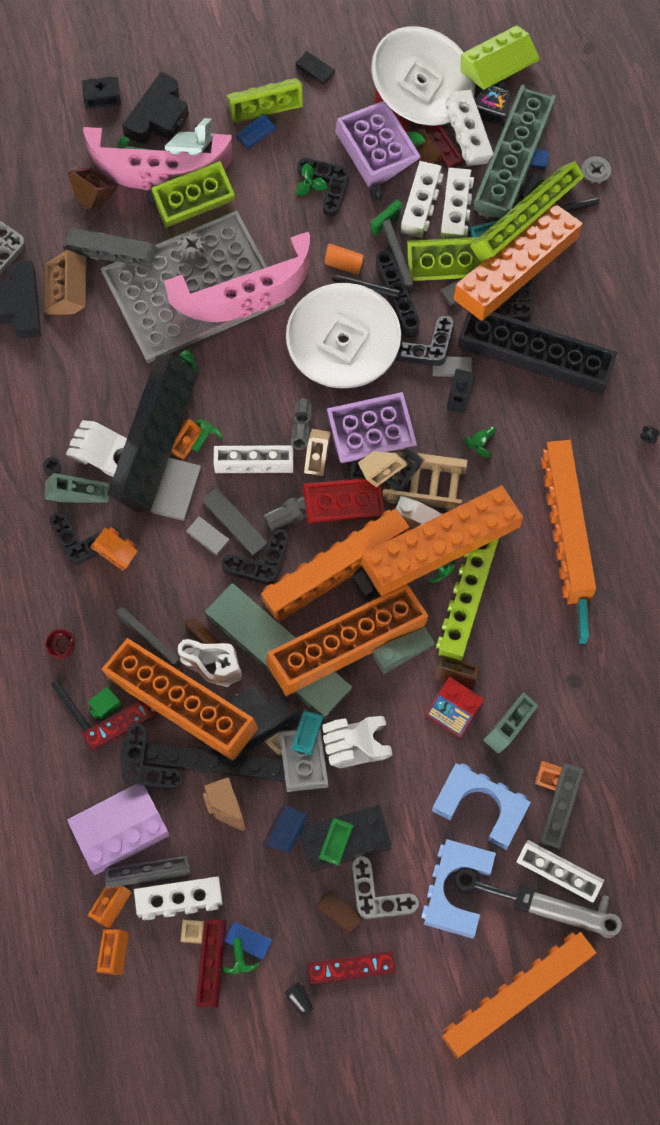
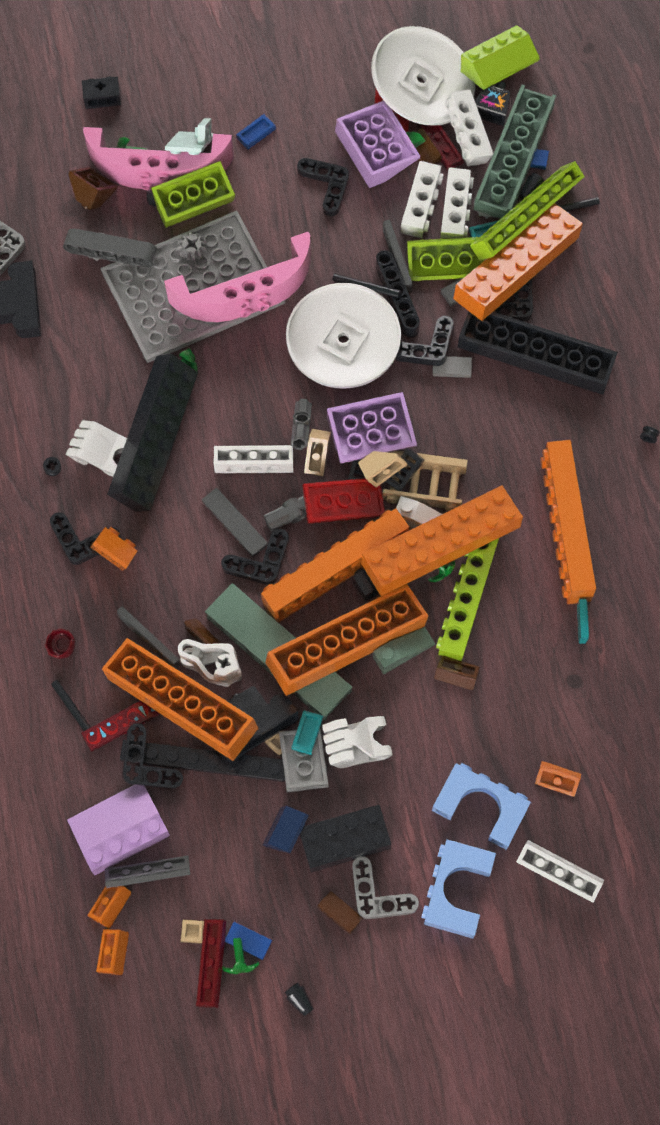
(65, 284): medium nougat slope -> none
(75, 490): sand green slope -> none
(104, 704): green brick -> none
(145, 897): white brick -> none
(157, 111): black brick -> none
(176, 489): light grey tile -> none
(185, 439): orange slope -> none
(207, 429): green plant -> none
(208, 536): light grey tile -> none
(223, 803): medium nougat slope -> none
(265, 100): lime slope -> none
(304, 187): green plant -> none
(315, 68): black tile -> none
(336, 841): green tile -> none
(344, 259): orange slope -> none
(351, 968): dark red tile -> none
(375, 192): black bush -> none
(390, 213): green tile -> none
(455, 707): slope -> none
(462, 388): black torso -> none
(479, 441): green plant -> none
(510, 723): sand green slope -> none
(518, 995): orange brick -> none
(529, 901): light grey piece -> none
(561, 806): dark grey tile -> none
(596, 163): light grey gear -> none

